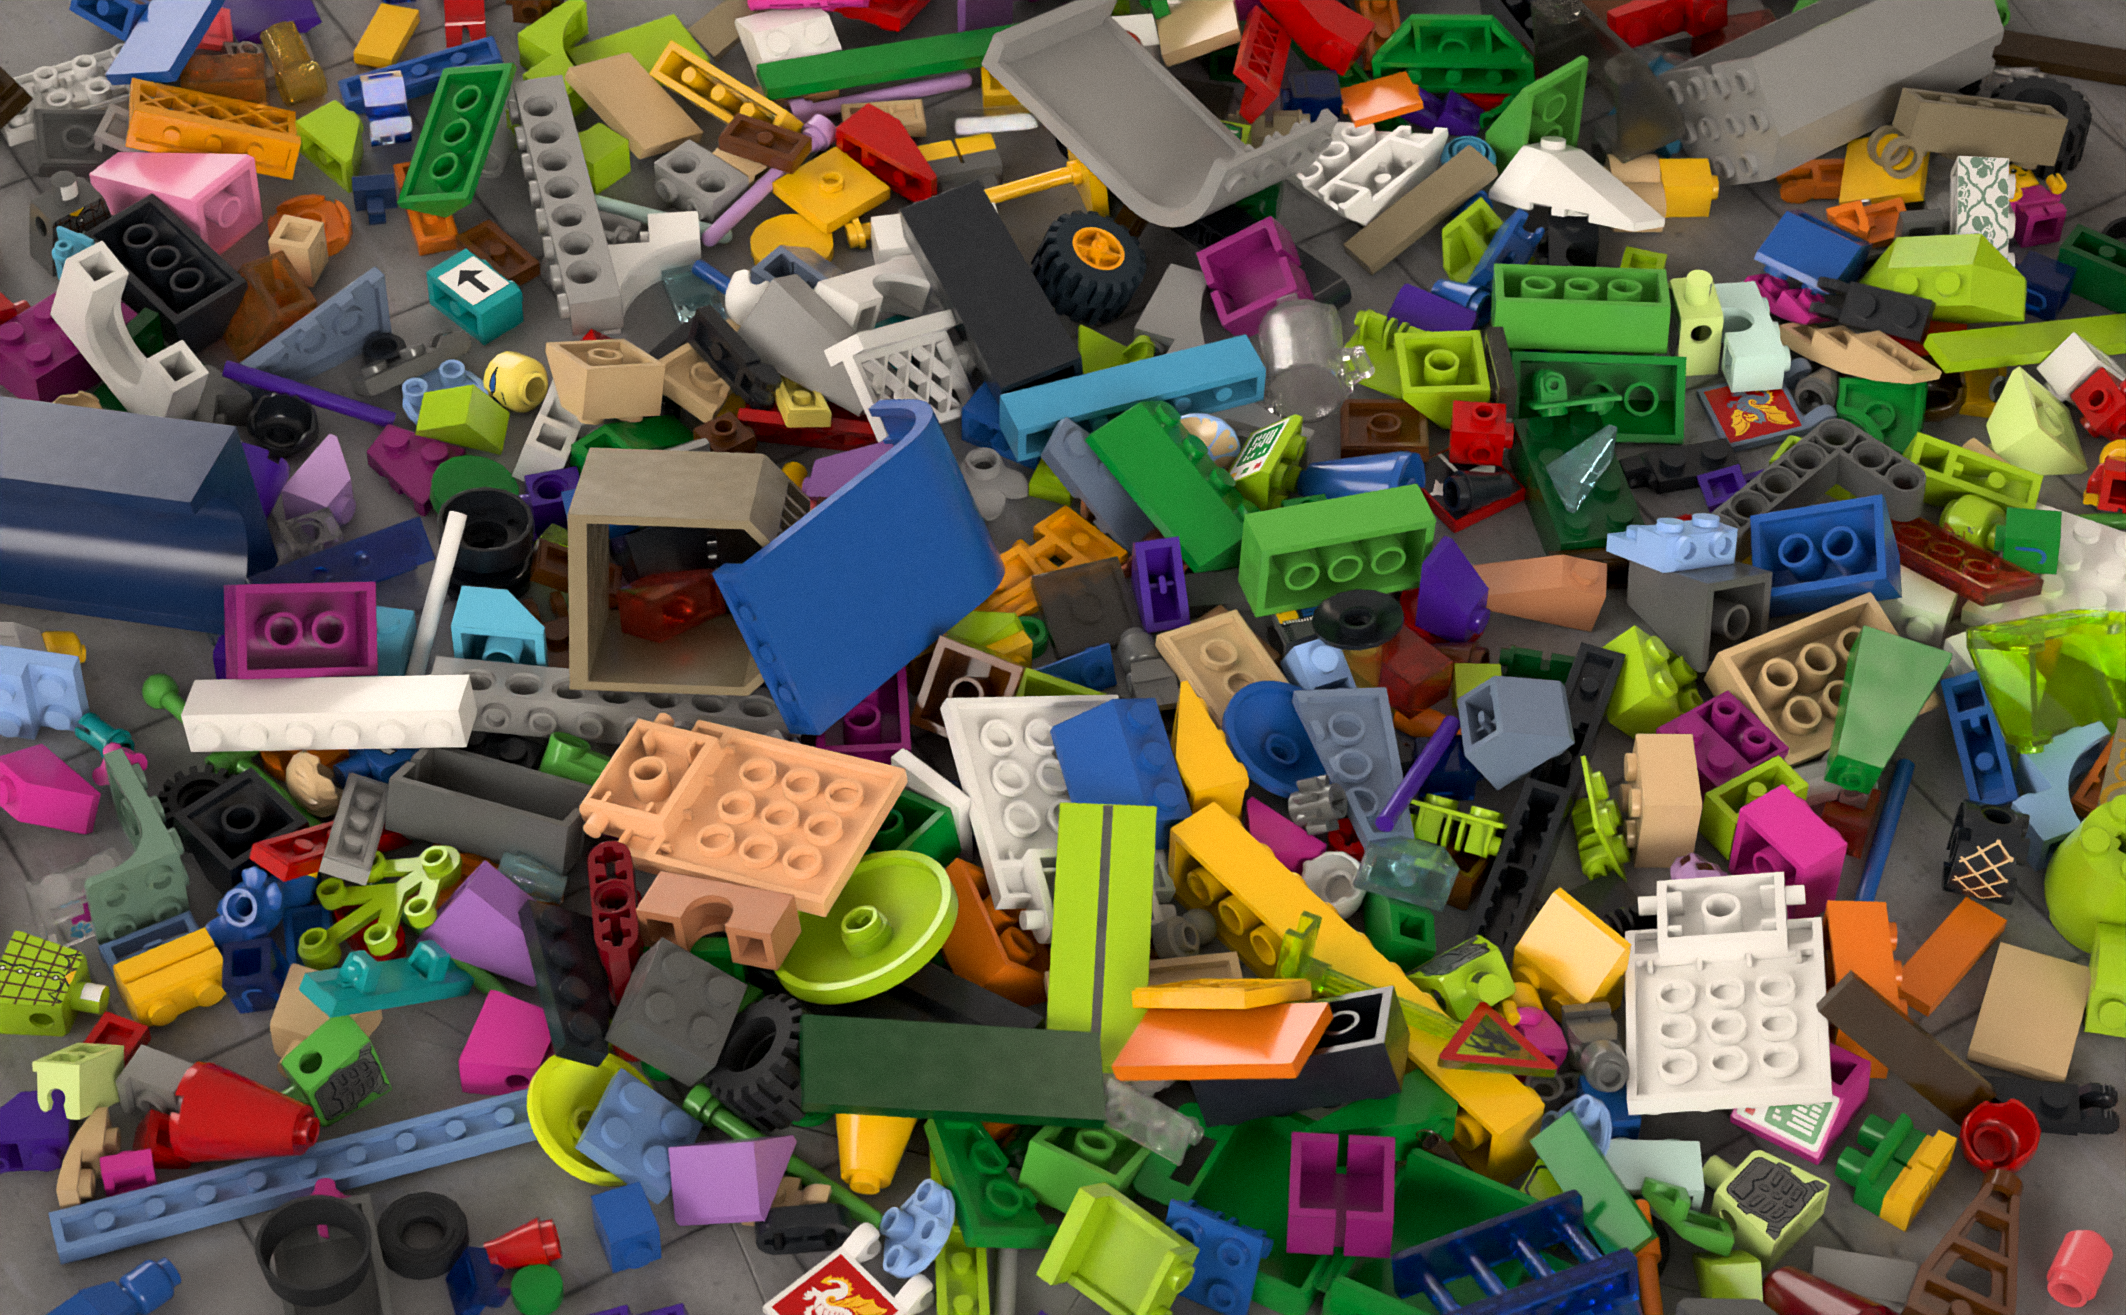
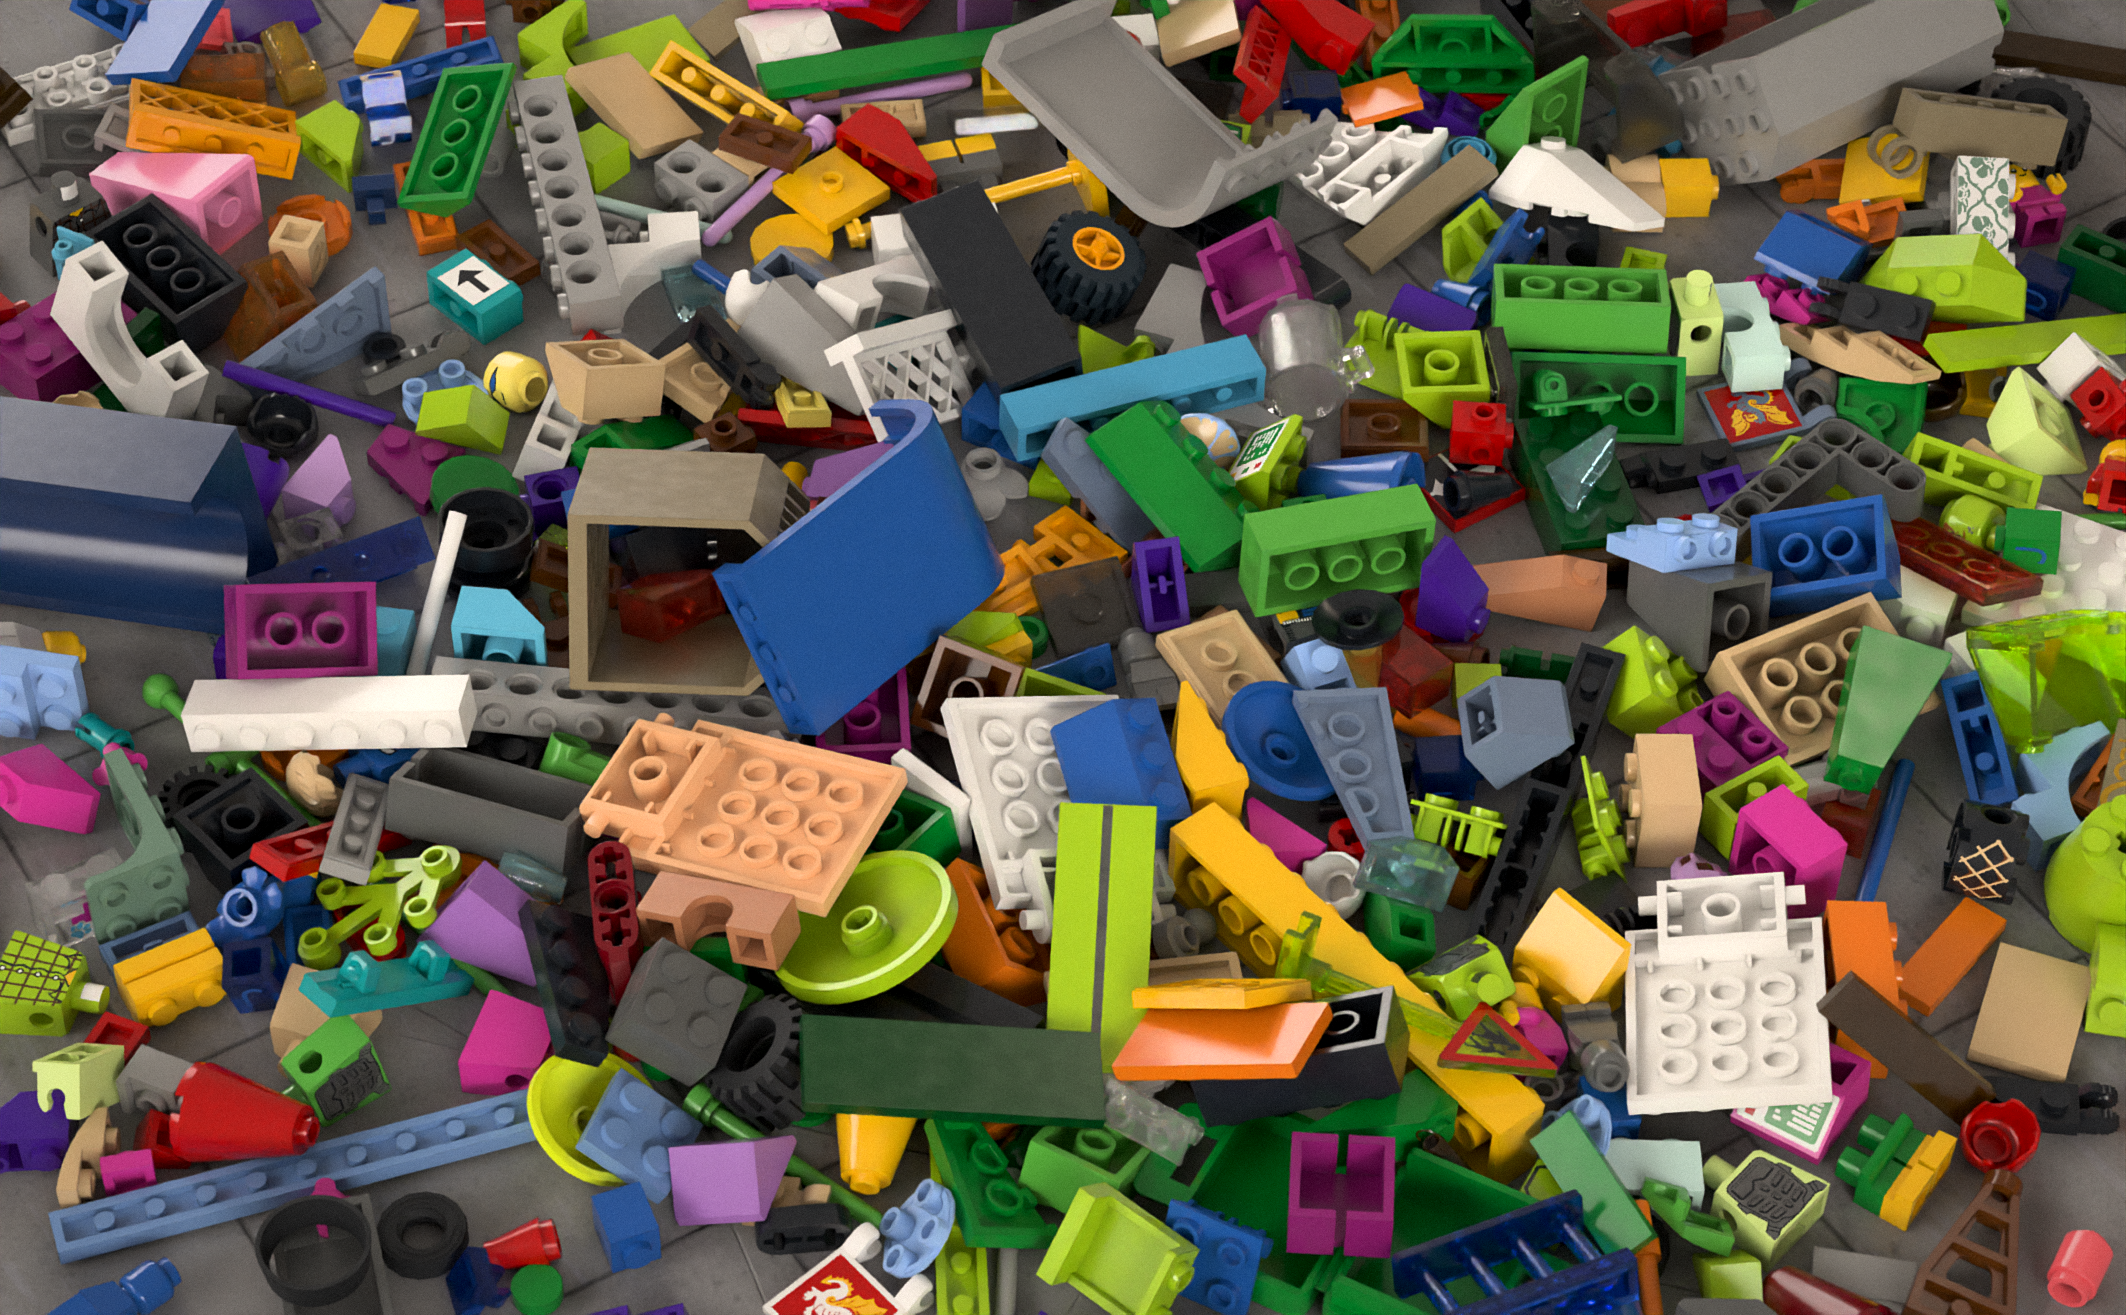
(1318, 805): dark grey gear -> none
(1417, 774): dark purple bar -> none

